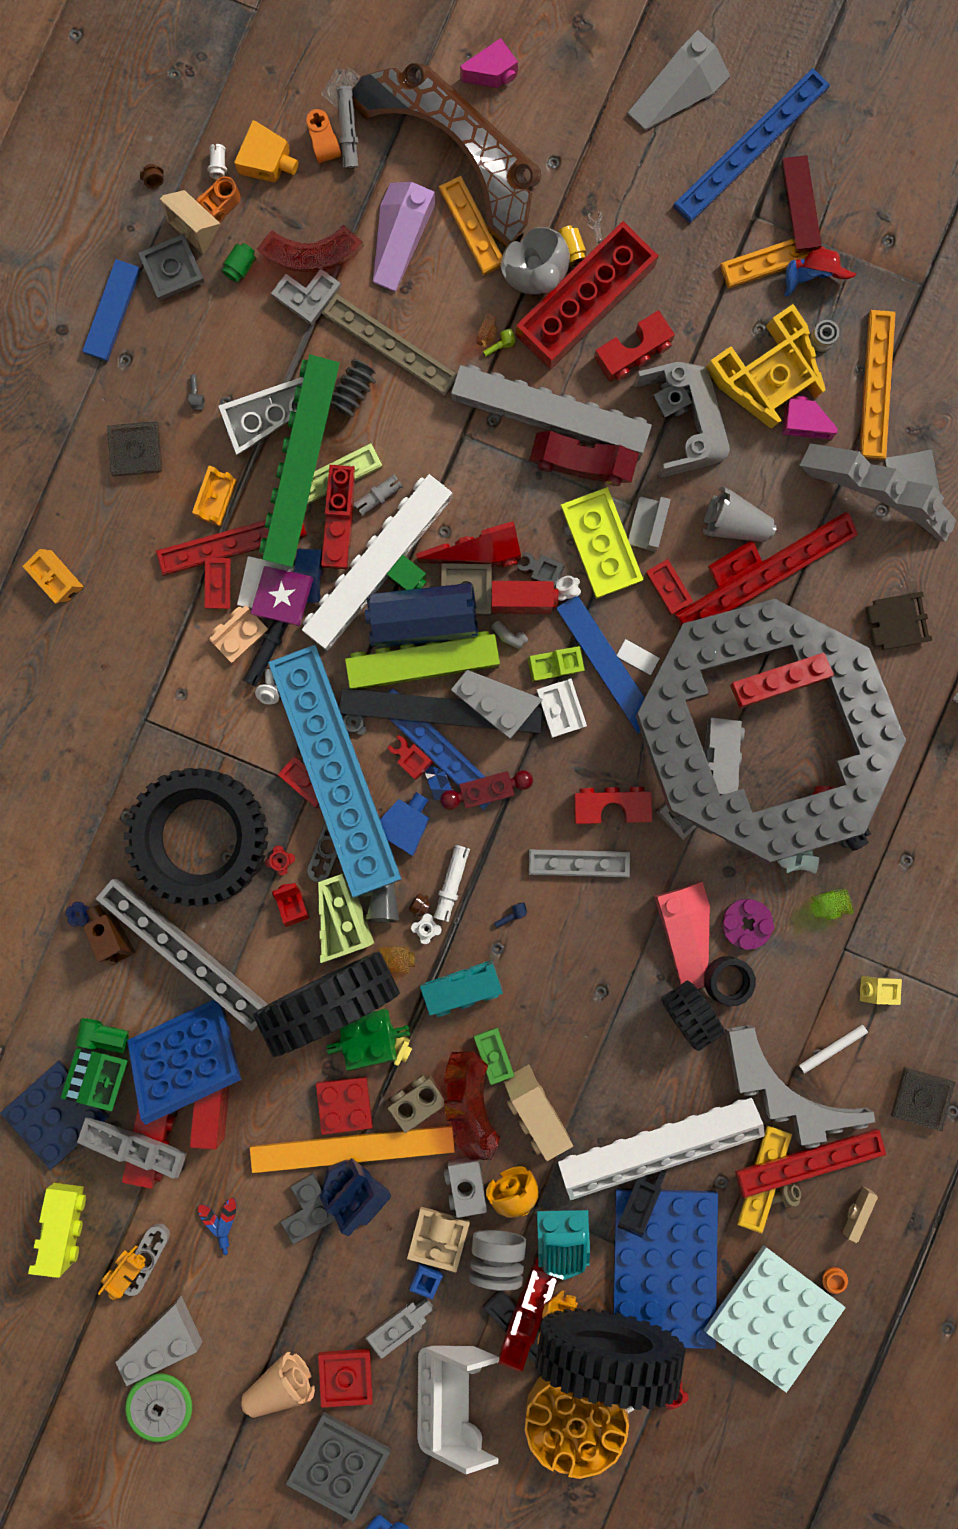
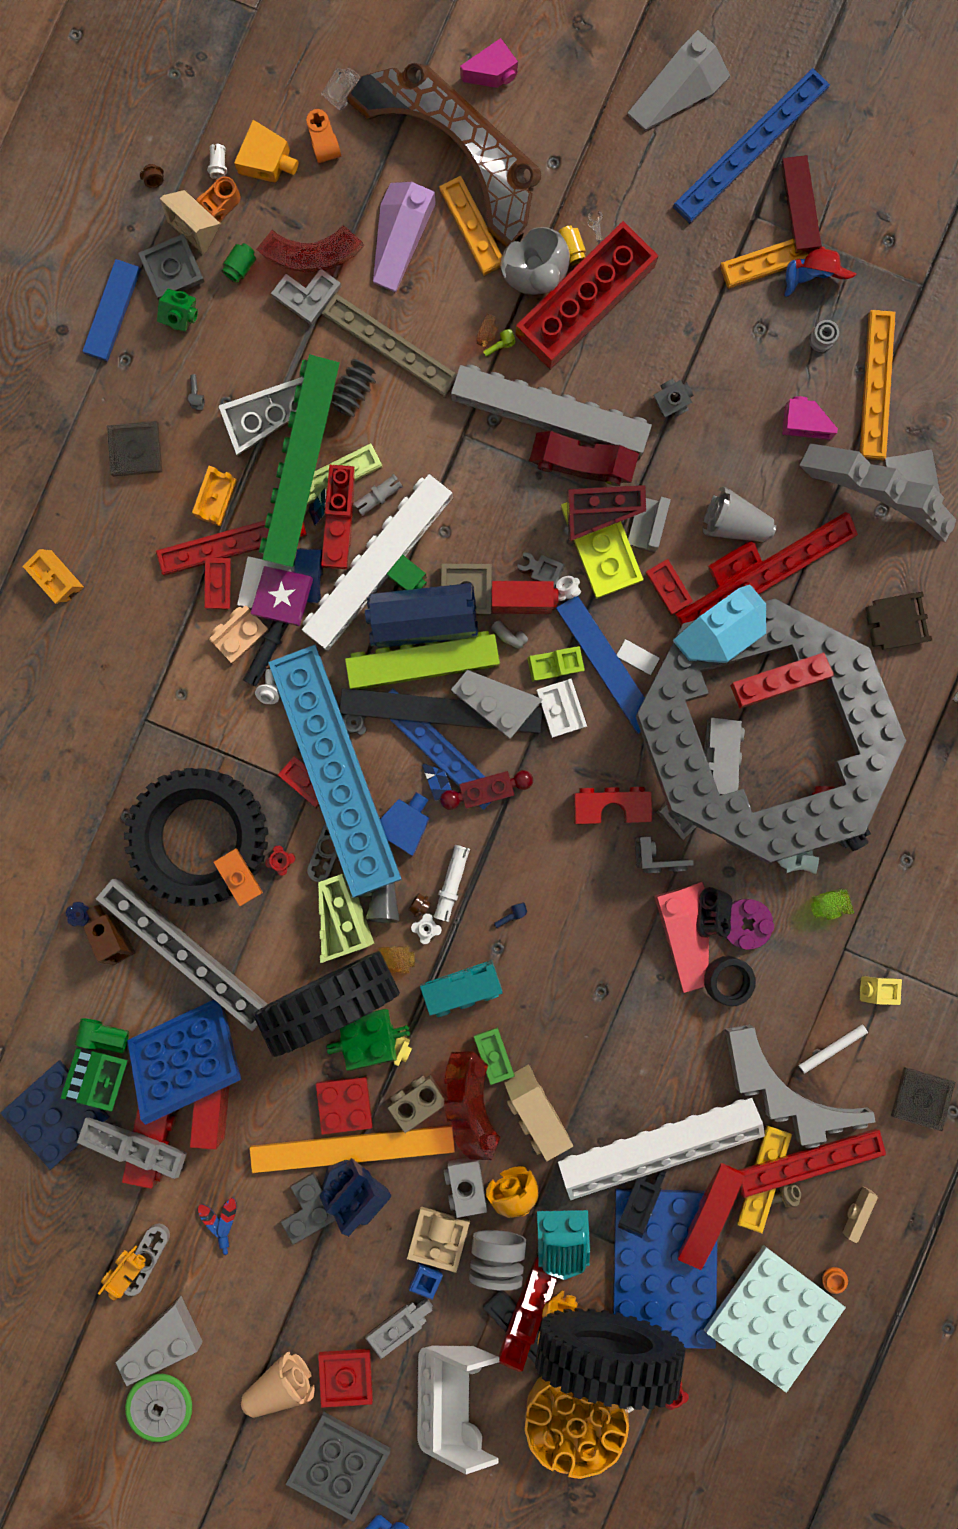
(59, 1230): neon yellow wedge -> none
(177, 310): none -> green brick
(238, 877): none -> orange plate
(290, 904): red bracket -> none
(317, 508): none -> sticker
(347, 127): light grey pin -> none
(412, 759): red plate -> none
(494, 546): red wedge -> none
(579, 863): light grey tile -> none
(600, 507): none -> dark red wedge
(617, 359): red arch -> none
(646, 850): none -> dark grey bracket
(693, 1015): black tyre -> none
(710, 443): light grey windscreen -> none
(711, 1216): none -> red slope
(714, 912): none -> black piece
(725, 628): none -> medium azure wedge
(776, 374): yellow wedge -> none

